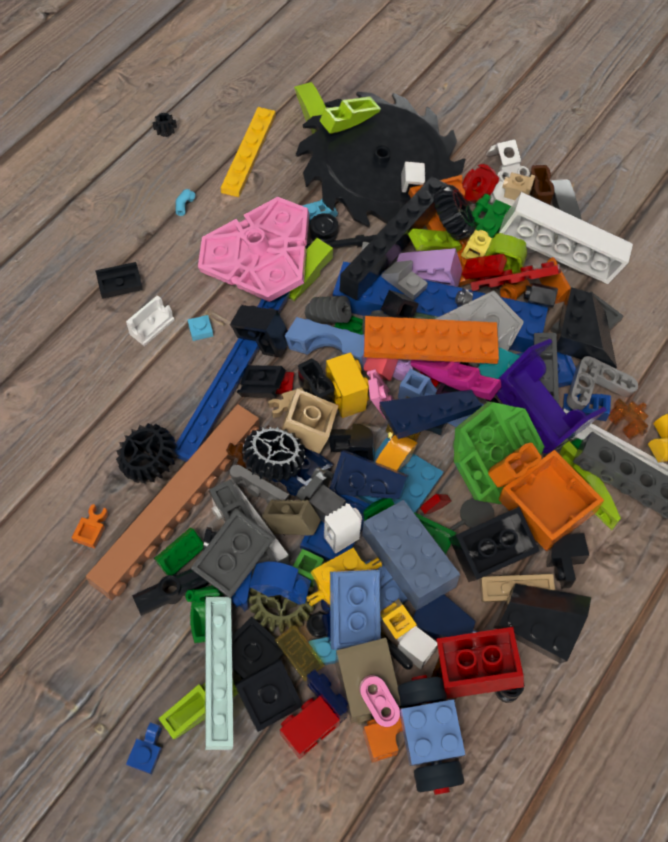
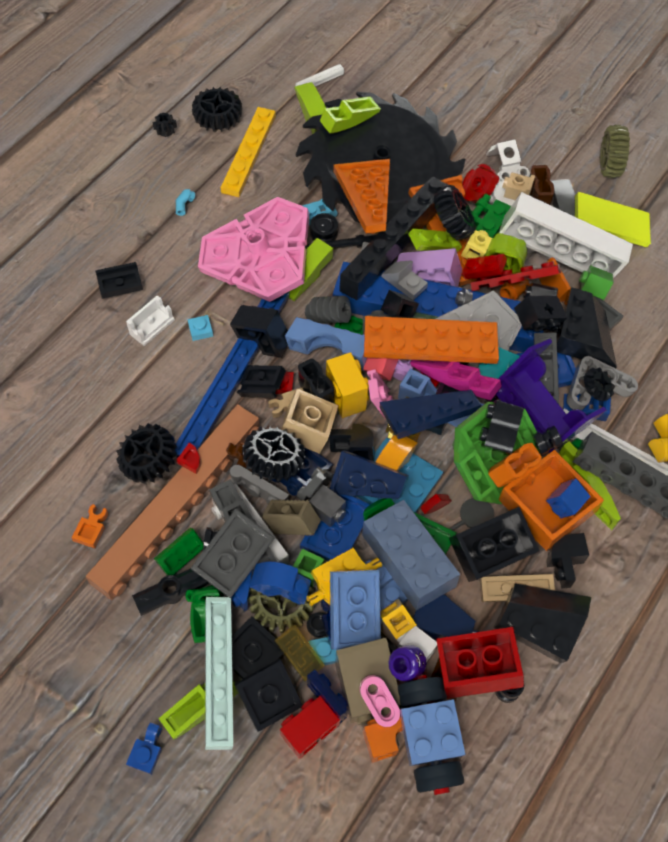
(189, 458): none -> red tile
(217, 109): none -> black gear
(323, 76): none -> white axle
(342, 527): white brick -> none
(366, 191): none -> orange wing
(407, 663): none -> dark purple head
(412, 174): white panel -> none
(501, 426): none -> black brick
(541, 313): none -> black brick
(543, 444): none -> black wheel
(568, 498): none -> blue brick
(594, 388): none -> black gear
(596, 281): none -> bright green brick
(614, 151): none -> olive gear
(614, 218): none -> neon yellow tile
(631, 415): clear orange hips -> none

